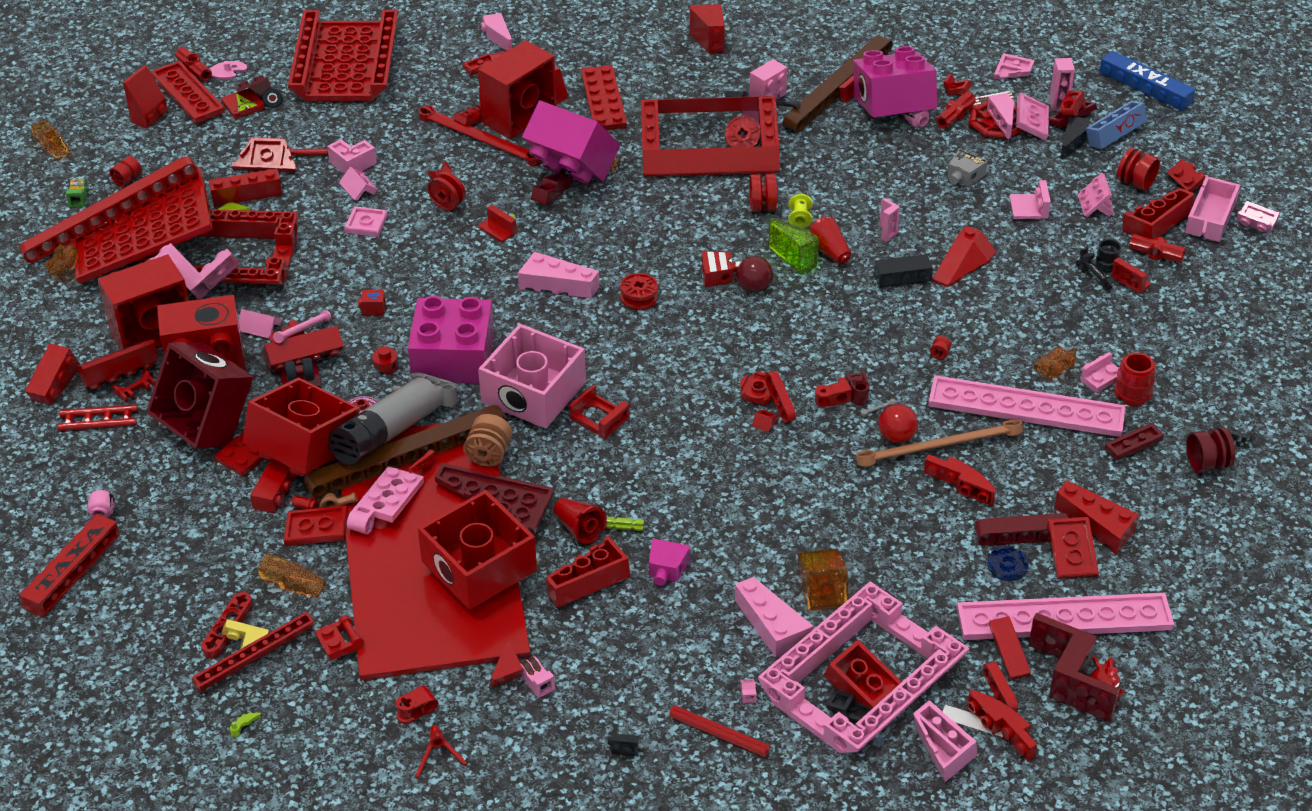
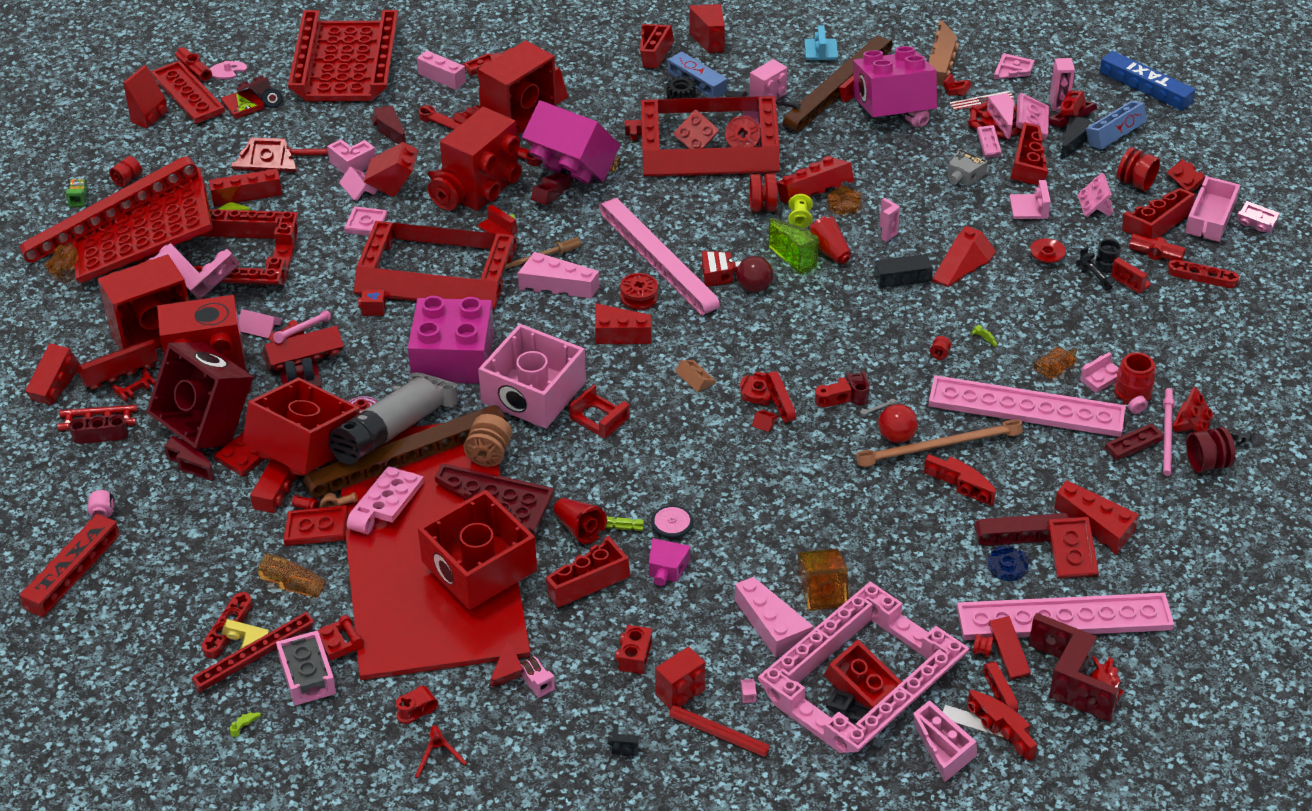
(49, 139): clear orange slope -> none
(98, 429): none -> dark red beam
(188, 458): none -> dark red slope
(306, 668): none -> piece
(384, 358): red piece -> none
(388, 124): none -> dark red slope
(391, 168): none -> red slope
(415, 285): none -> red slope
(425, 461): red piece -> none
(441, 70): none -> bright pink brick
(482, 156): none -> red brick
(496, 30): bright pink slope -> none
(560, 247): none -> medium nougat piece
(603, 97): red plate -> none
(621, 326): none -> red wedge
(633, 128): none -> red tile
(634, 649): none -> red brick
(655, 44): none -> red wedge
(659, 256): none -> bright pink beam
(672, 521): none -> bright pink wheel
(680, 88): none -> black tyre
(680, 678): none -> red brick
(694, 375): none -> nougat slope
(696, 131): none -> red plate
(707, 80): none -> medium blue brick
(815, 178): none -> red wedge
(820, 47): none -> medium azure bracket
(851, 200): none -> clear orange plate
(943, 52): none -> nougat wedge
(955, 110): red piece -> none
(978, 330): none -> lime piece
(983, 645): none -> red wheel
(989, 141): none -> bright pink plate
(1029, 158): none -> red wedge
(1047, 250): none -> red dish
(1137, 405): none -> bright pink tile
(1168, 406): none -> bright pink bar
(1182, 270): none -> red beam
(1193, 414): none -> red bracket

